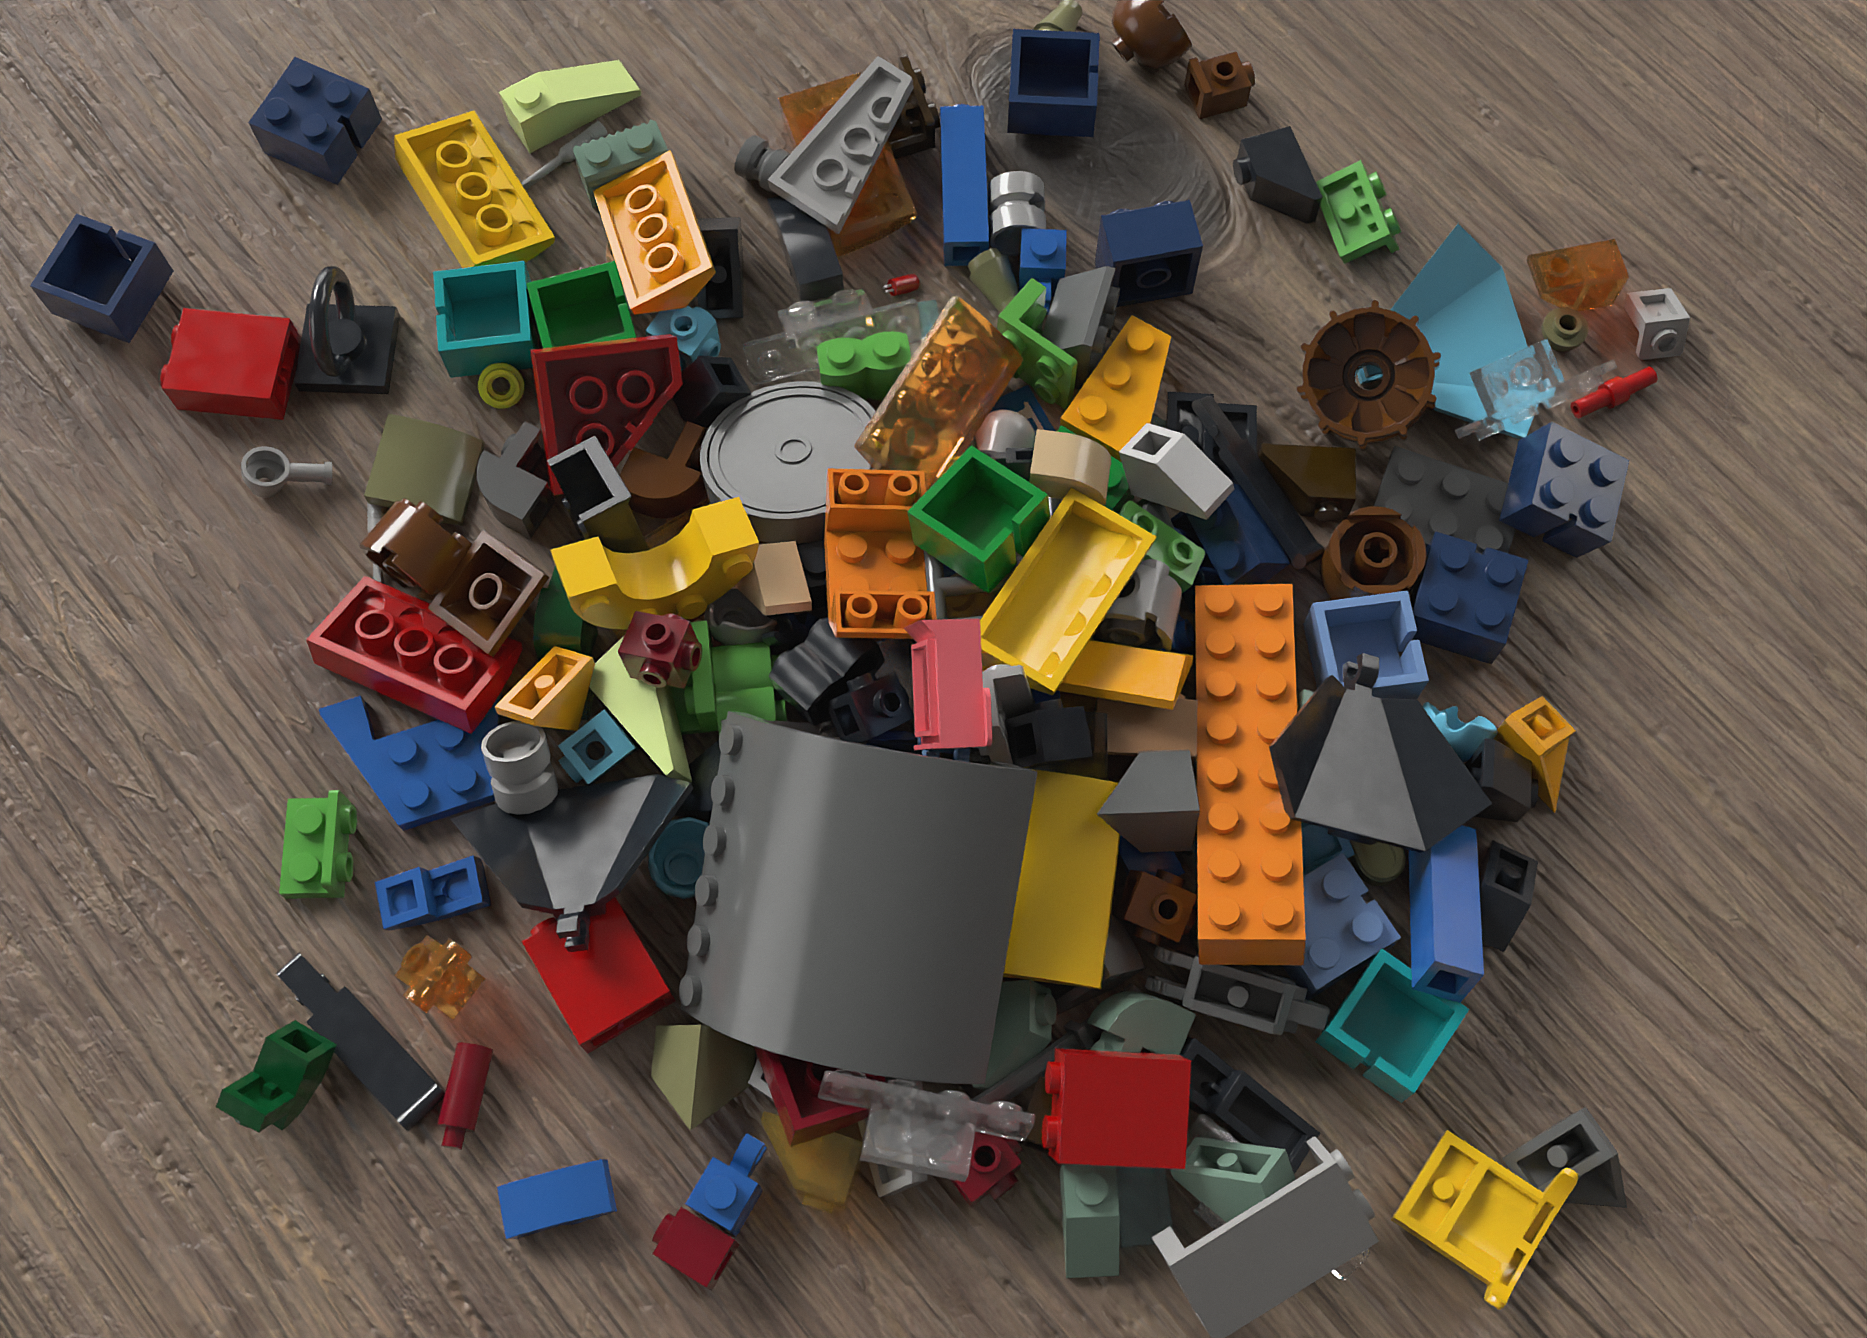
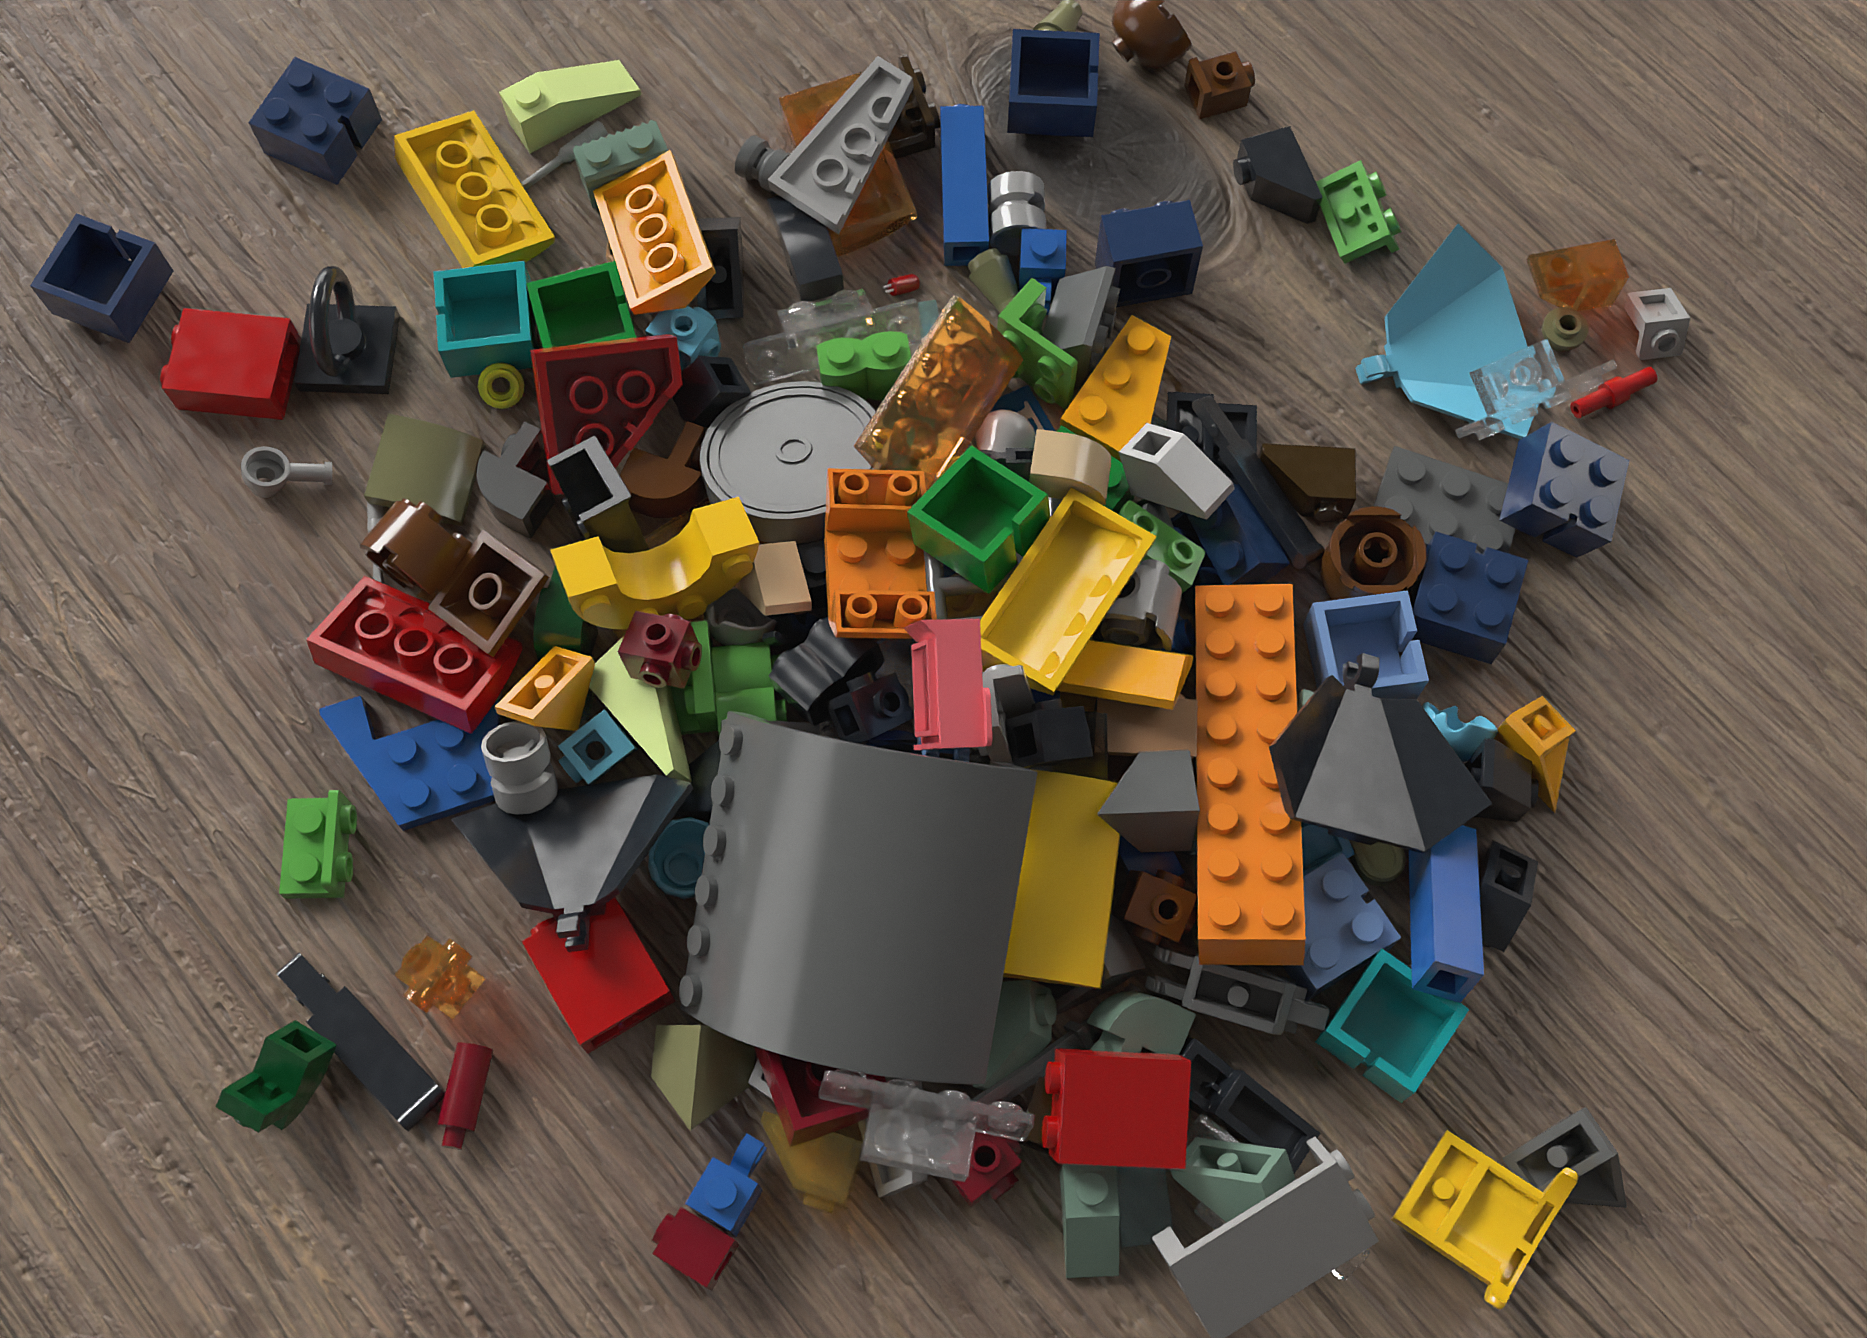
(433, 894): blue slope -> none
(556, 1199): blue slope -> none
(1364, 339): reddish brown piece -> none

